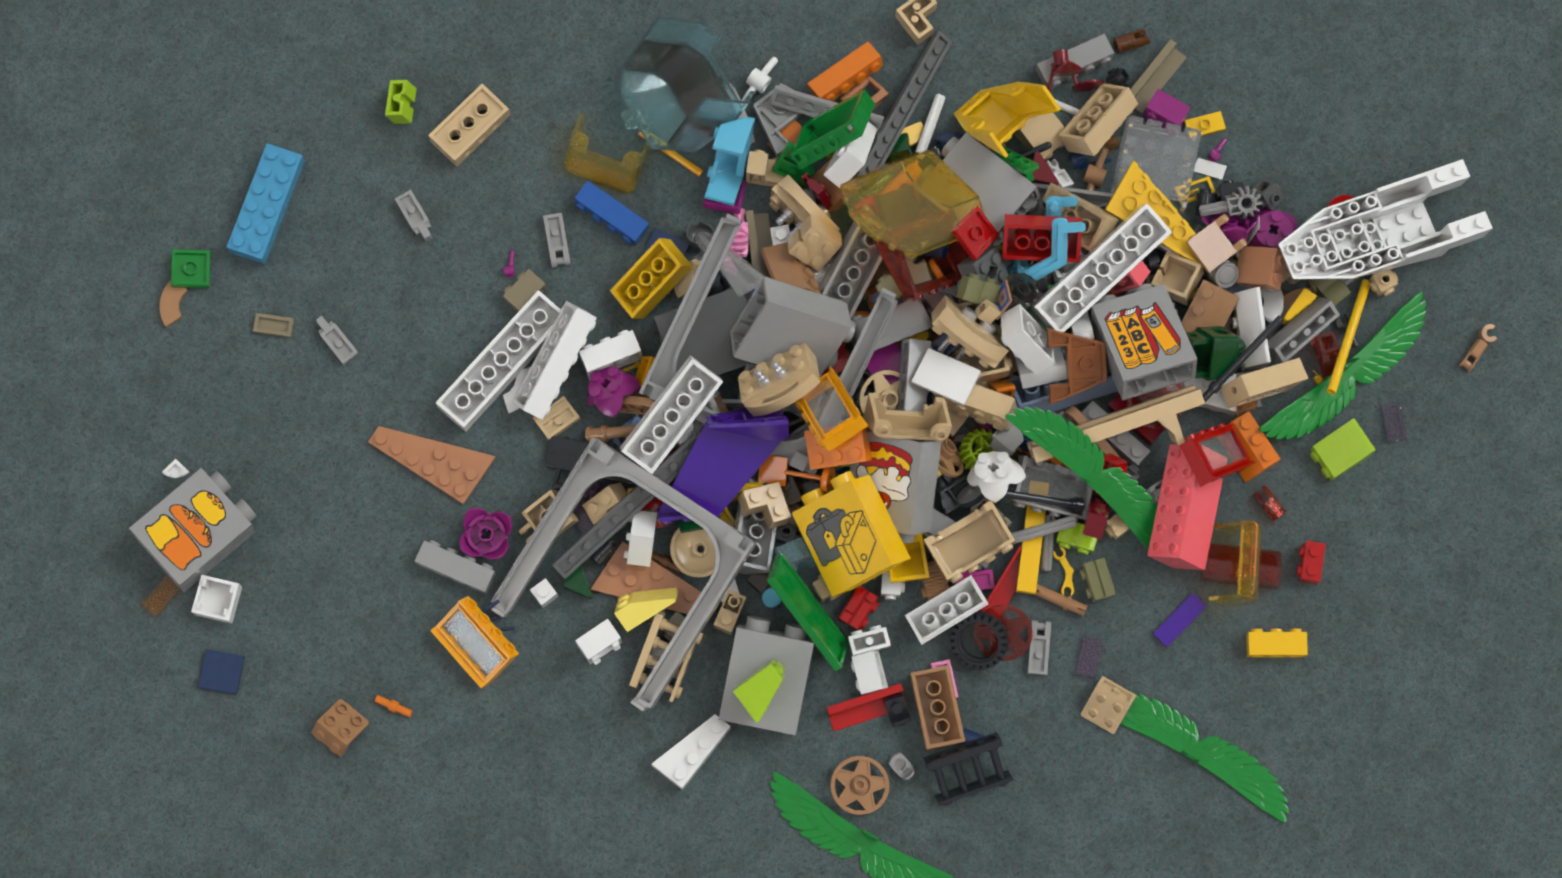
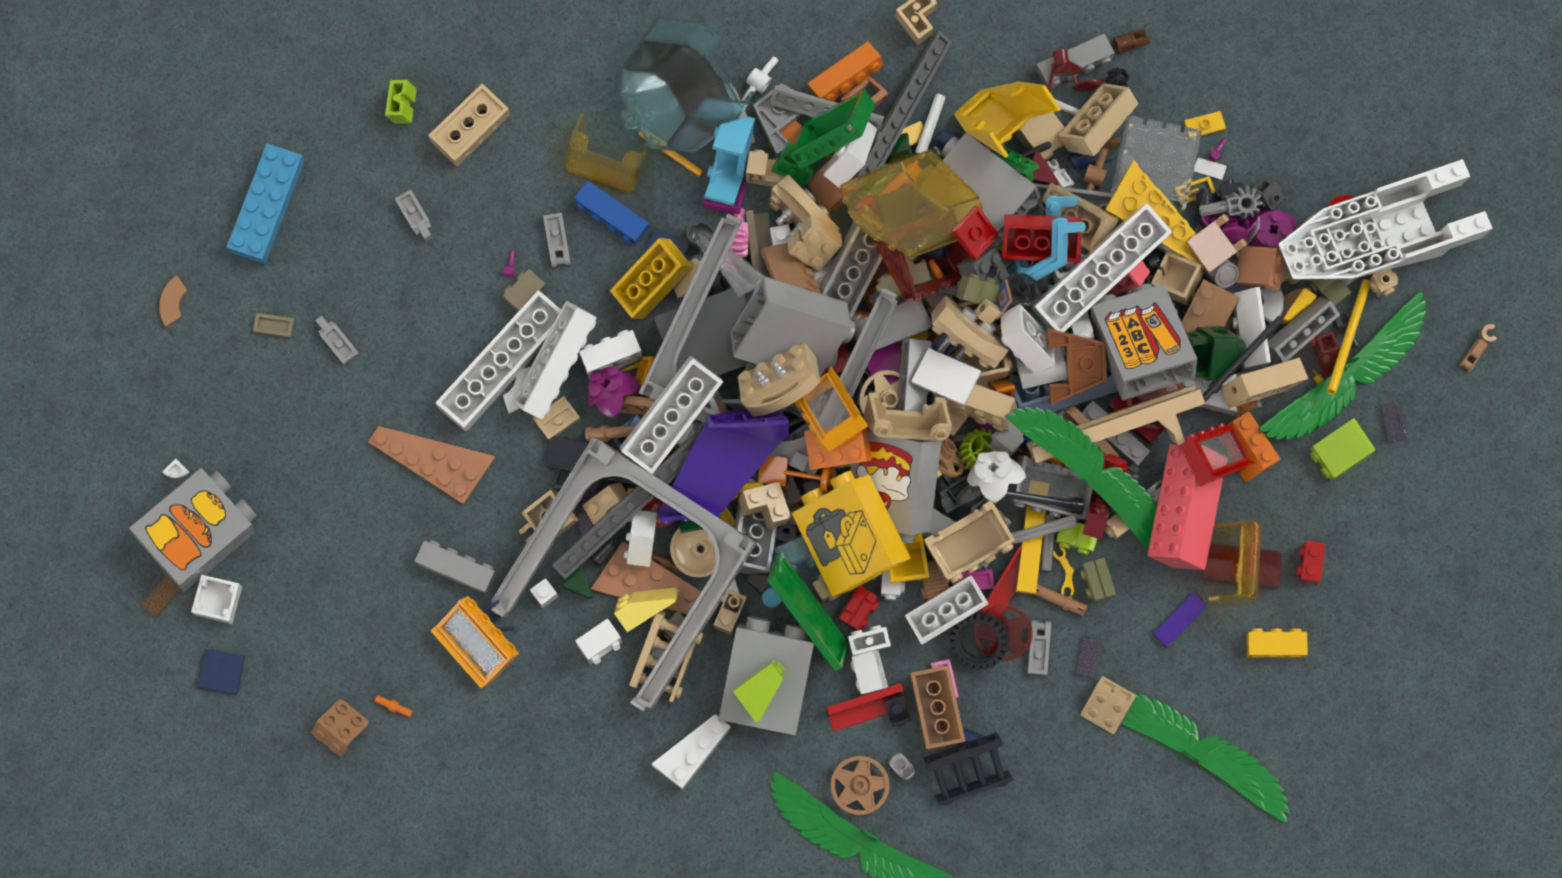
(190, 268): green tile -> none
(478, 521): magenta brick -> none
(818, 191): dark red plate -> none
(1157, 75): dark tan panel -> none
(1166, 109): magenta brick -> none
(1272, 506): clear red hinge -> none

